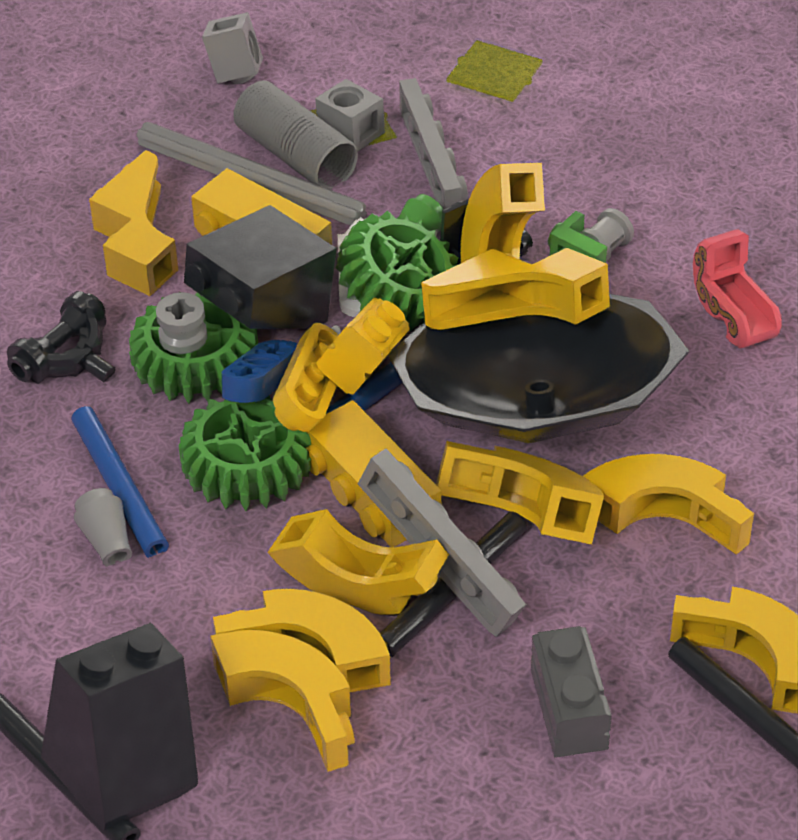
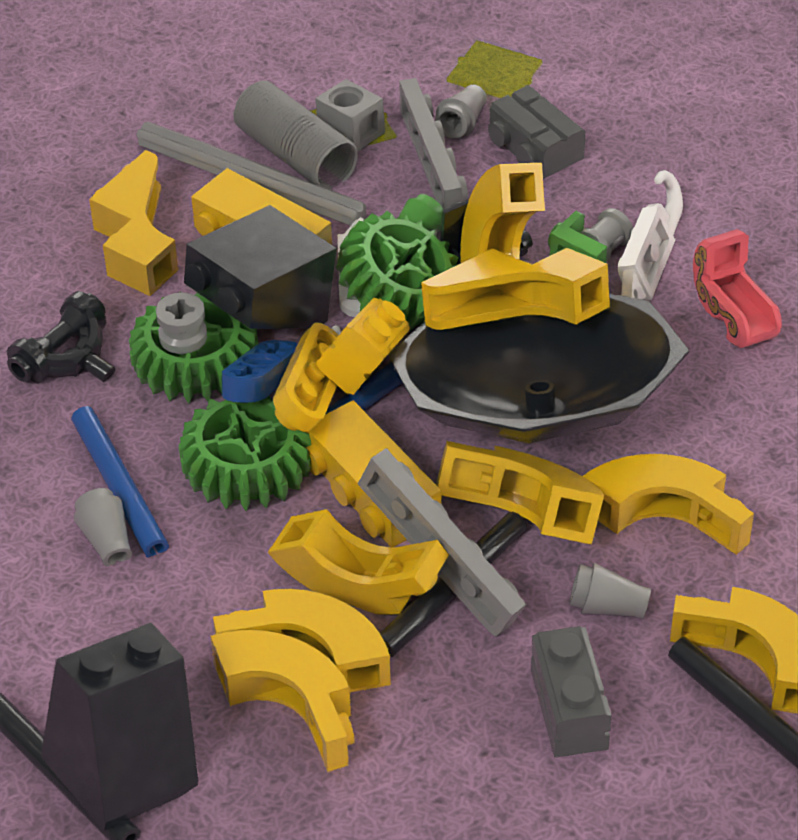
(233, 48): light grey brick -> none
(461, 111): none -> light grey cone
(536, 131): none -> dark grey brick
(607, 593): none -> light grey cone
(651, 242): none -> white plate

